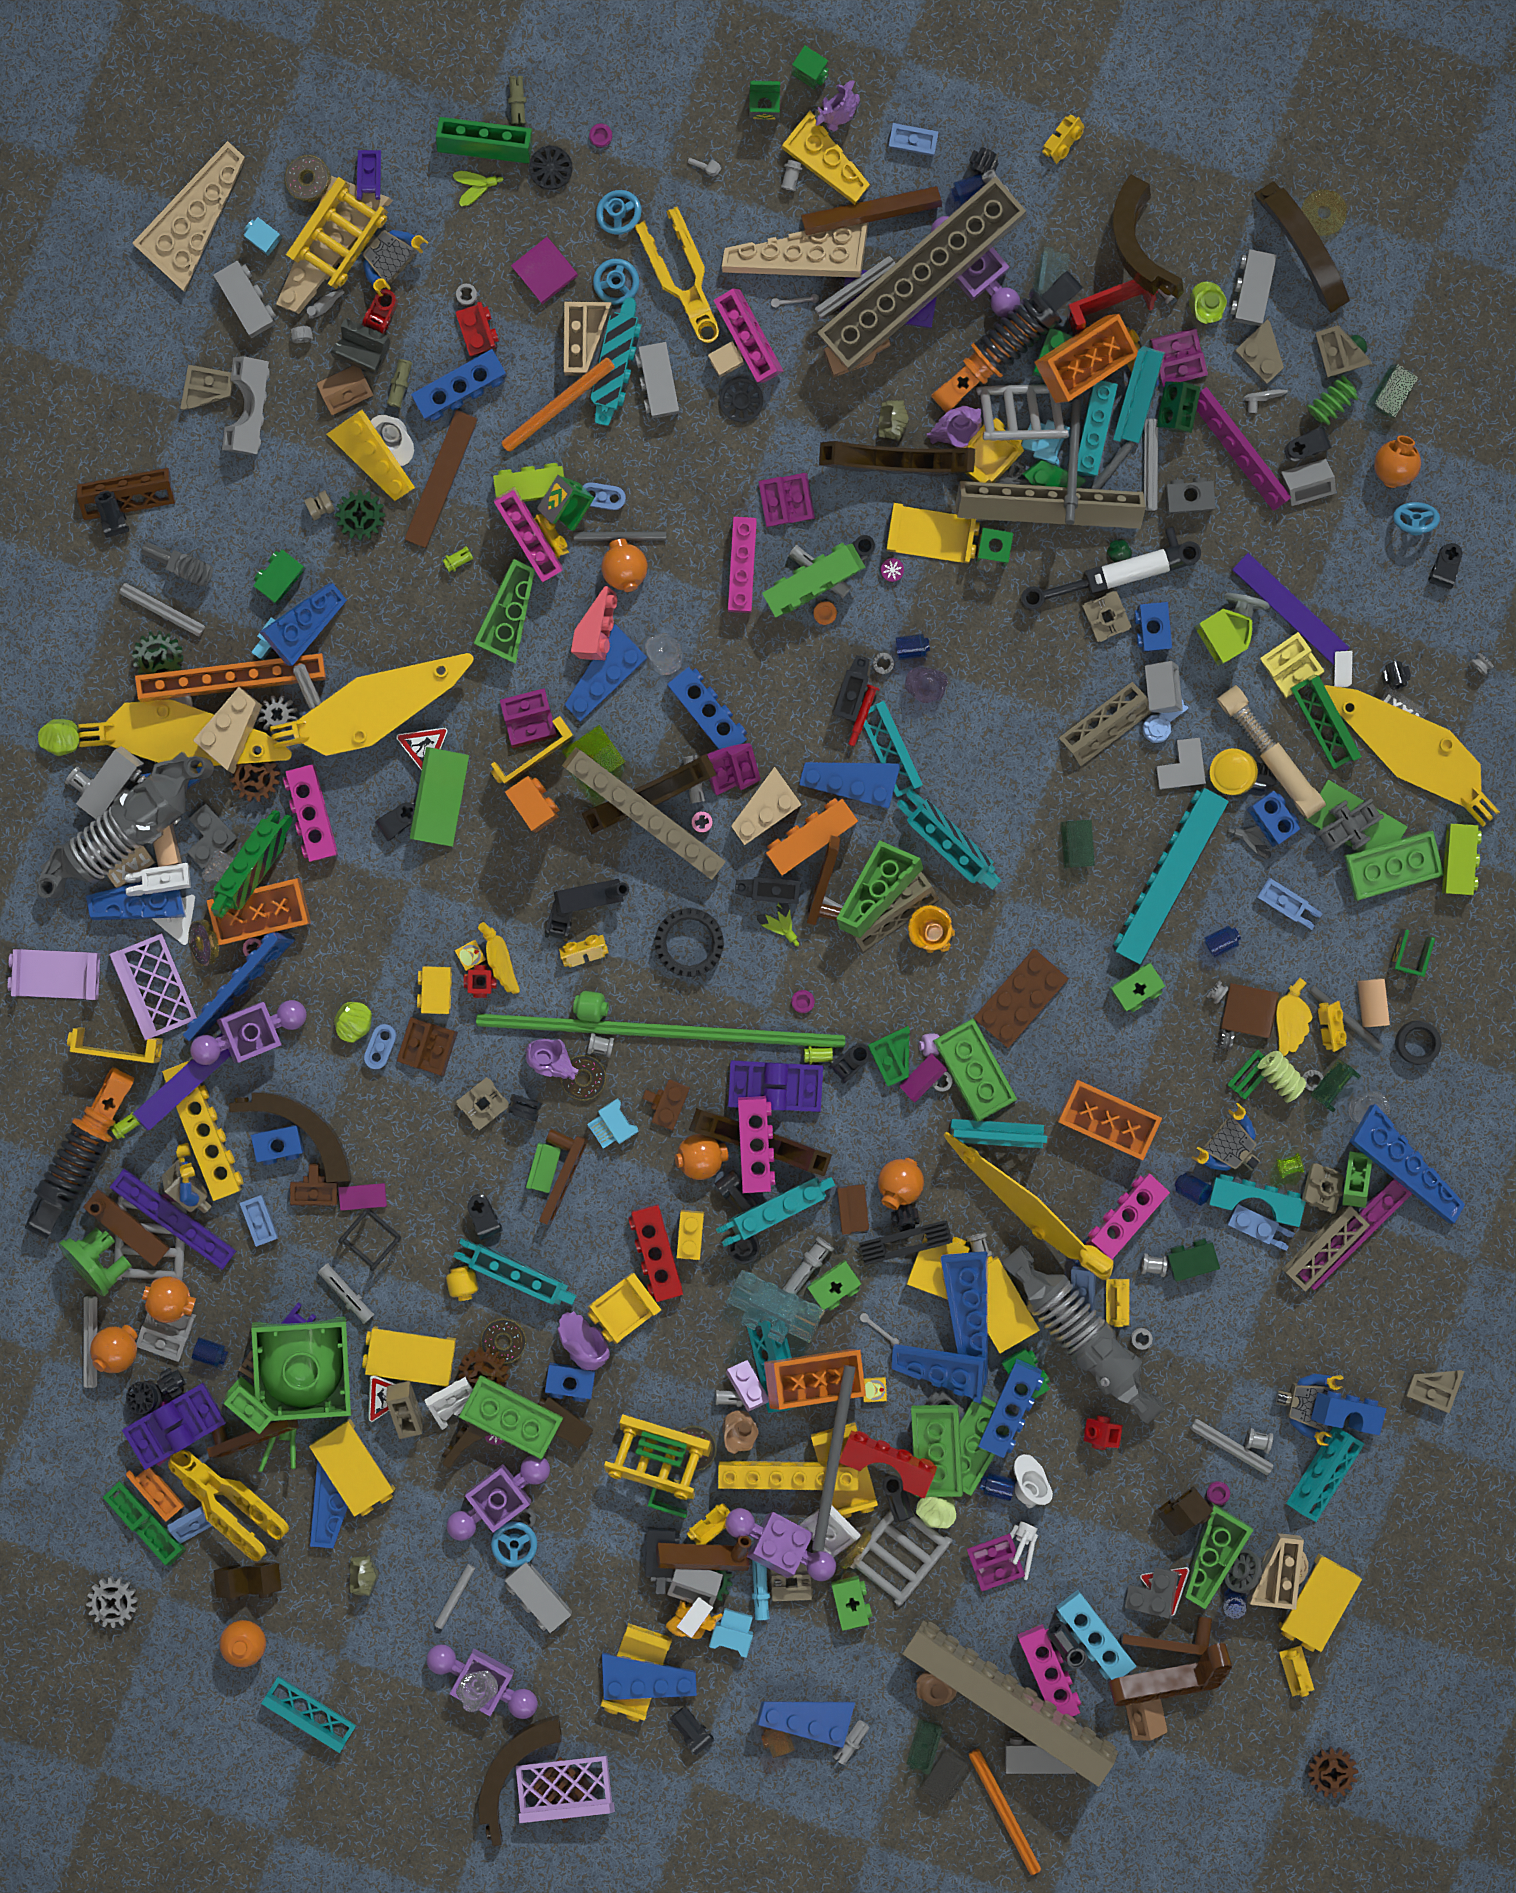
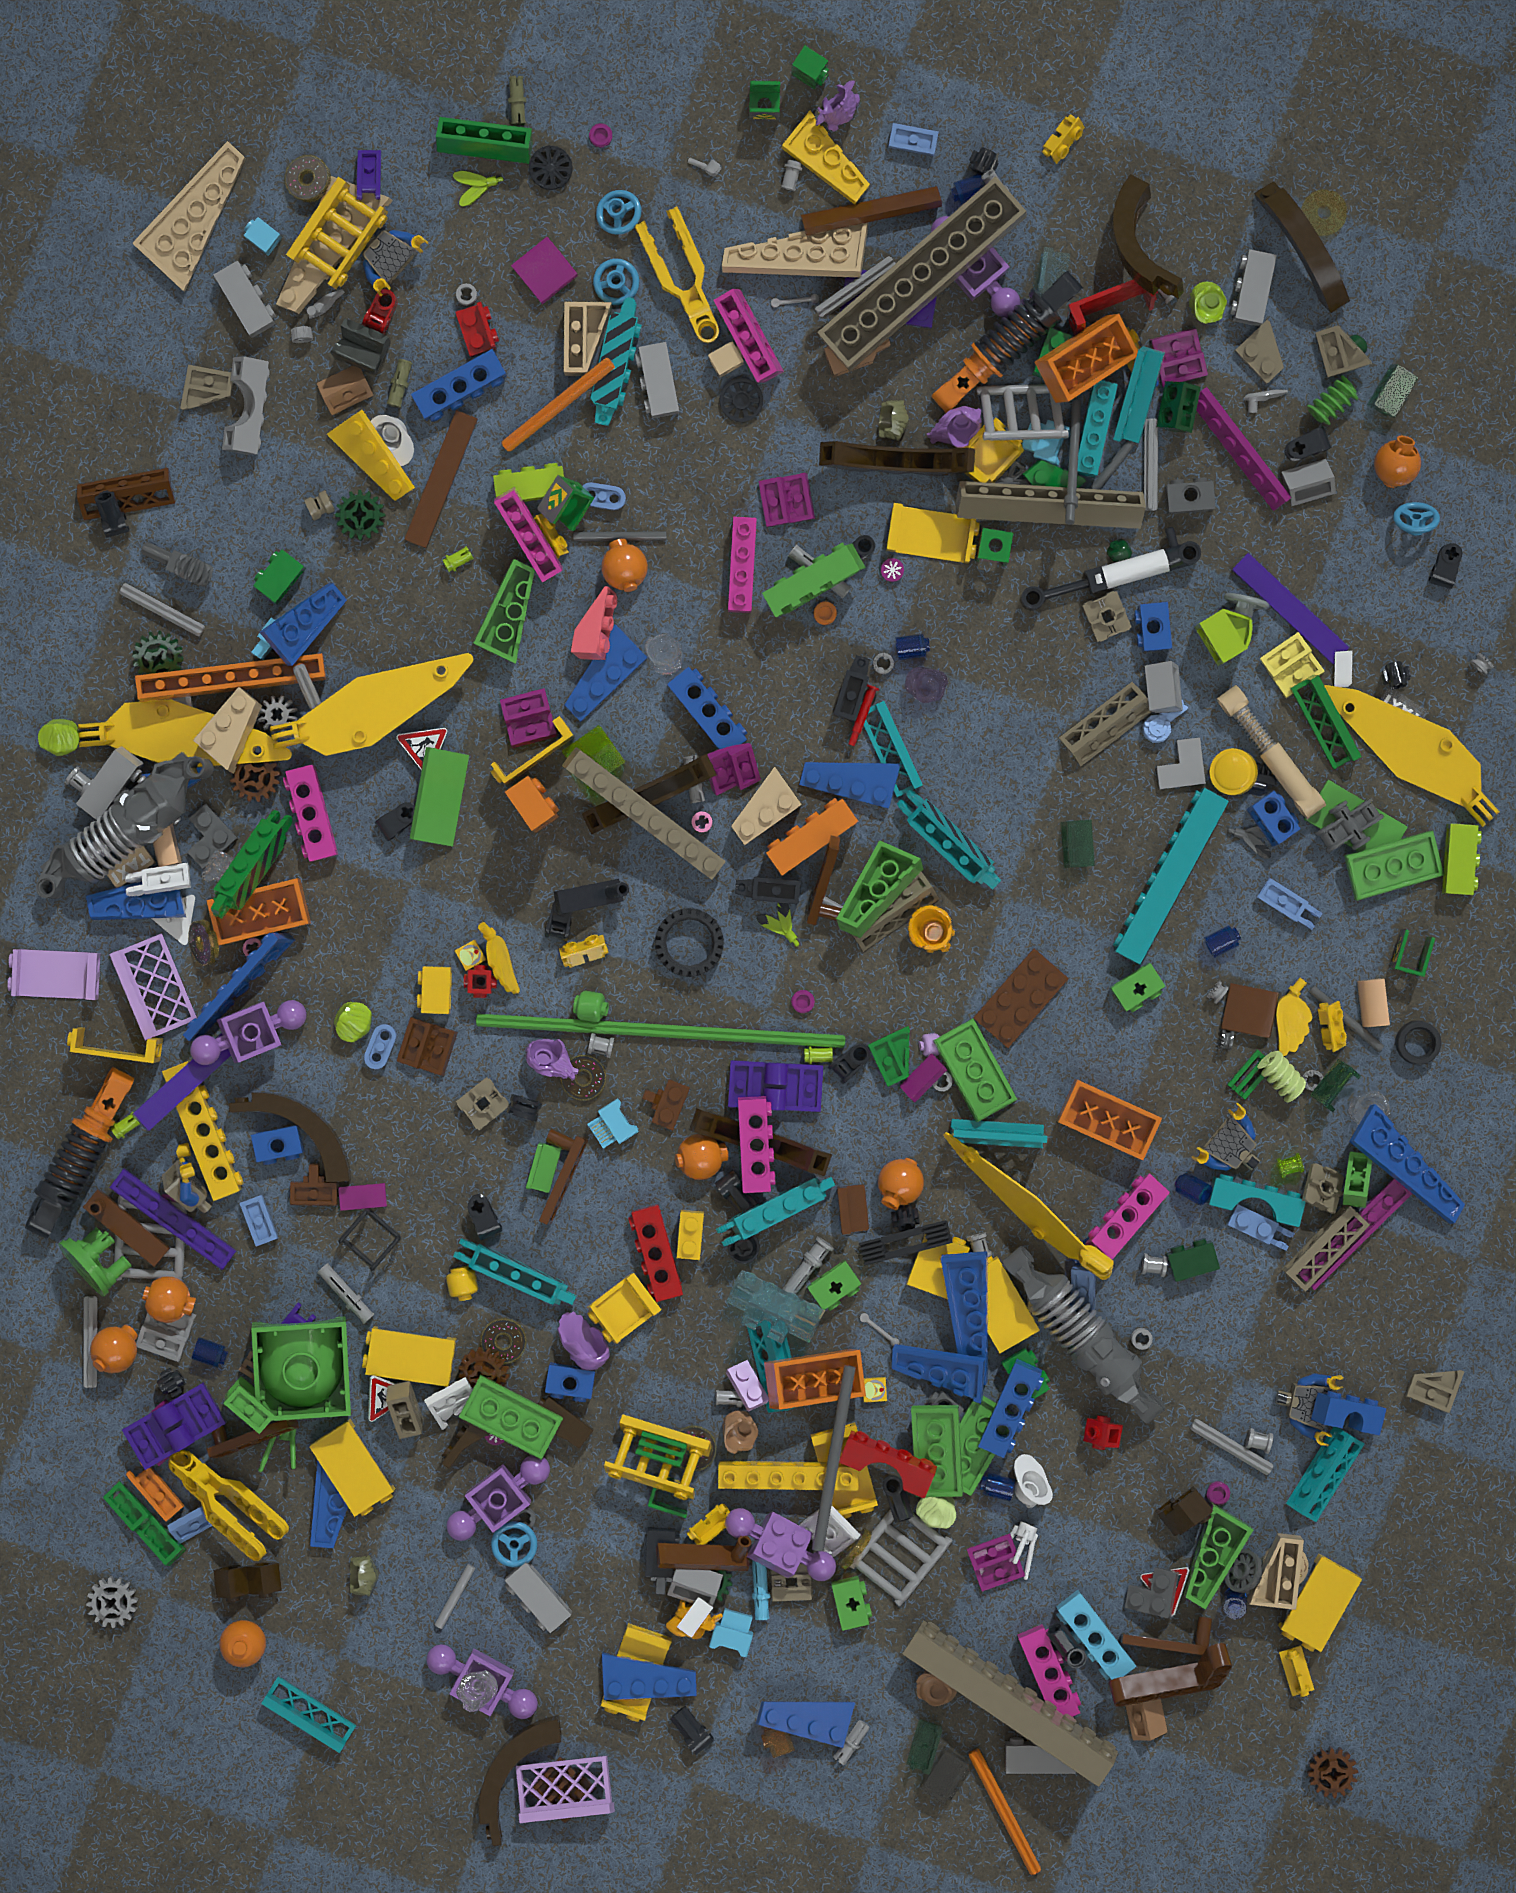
(144, 1398): black wheel -> none
(1117, 1302): yellow hinge -> none

